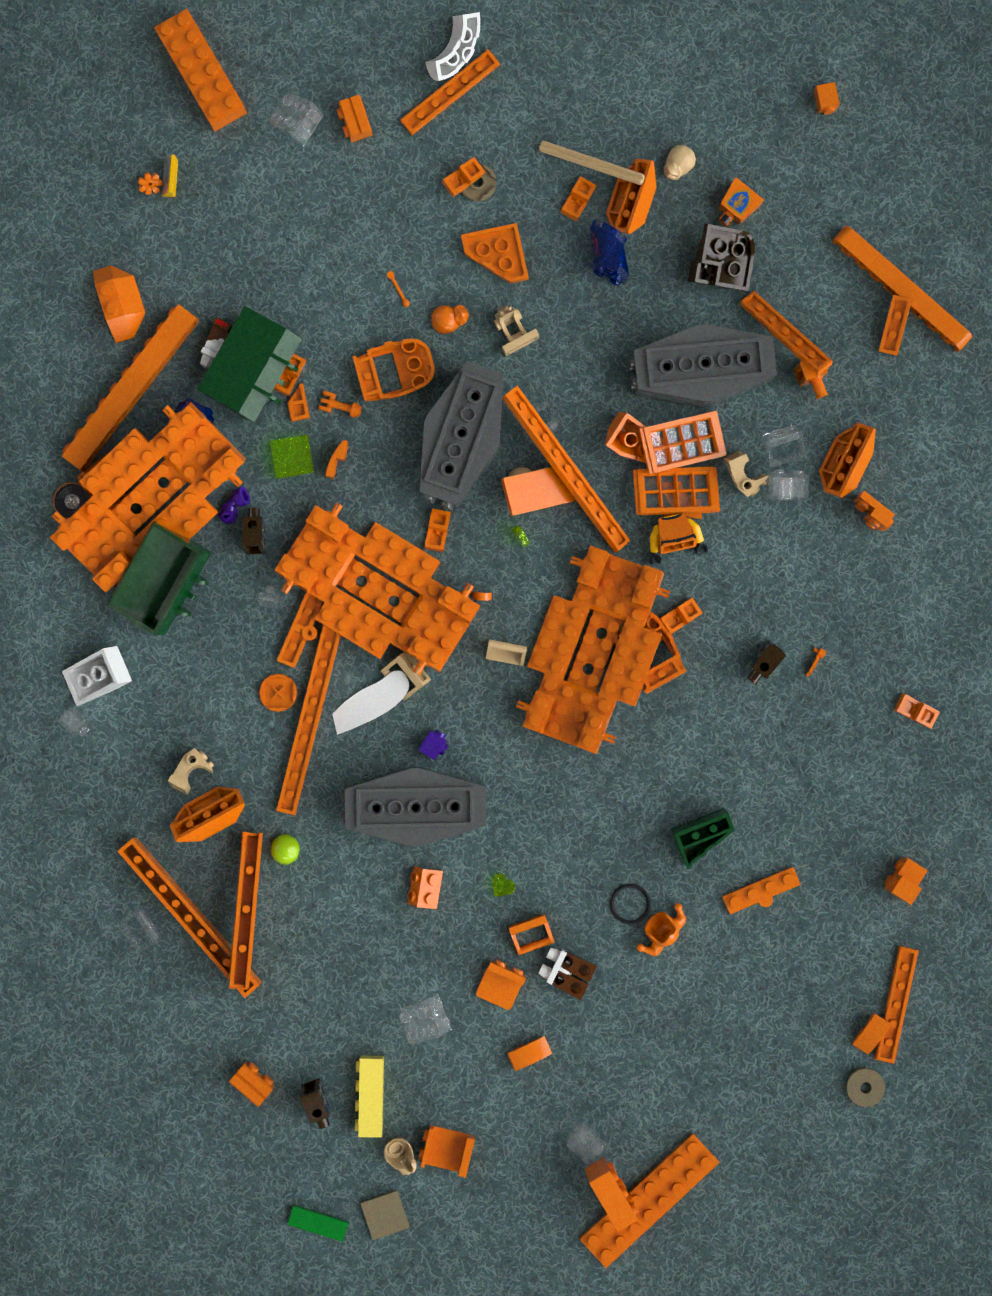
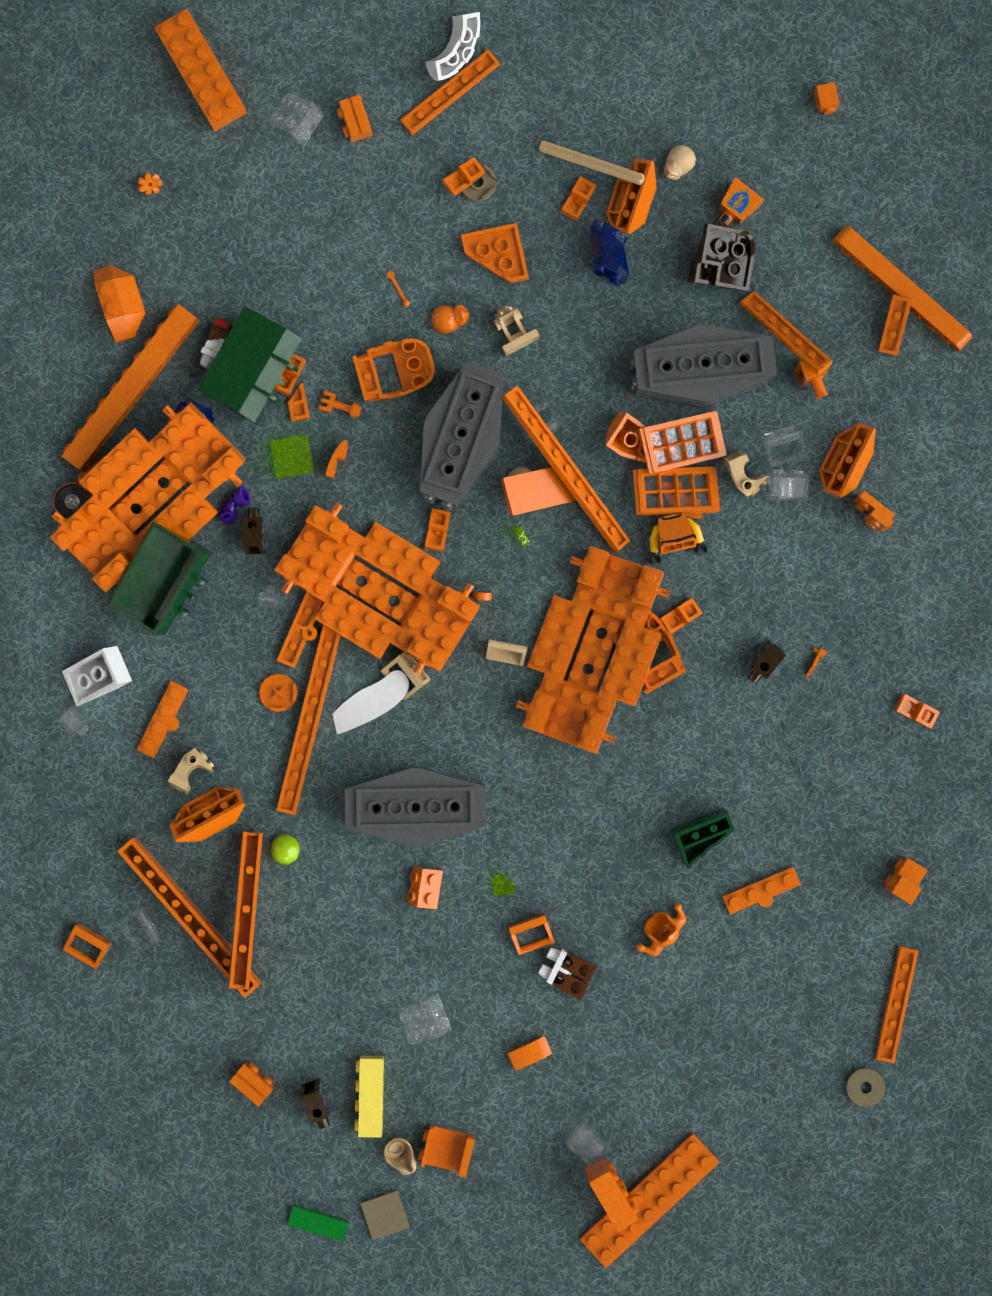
(90, 937): none -> orange tile
(163, 719): none -> orange hinge
(169, 176): yellow slope -> none
(434, 744): dark purple brick -> none
(500, 984): orange bracket -> none
(630, 921): black tyre -> none
(871, 1033): orange slope -> none

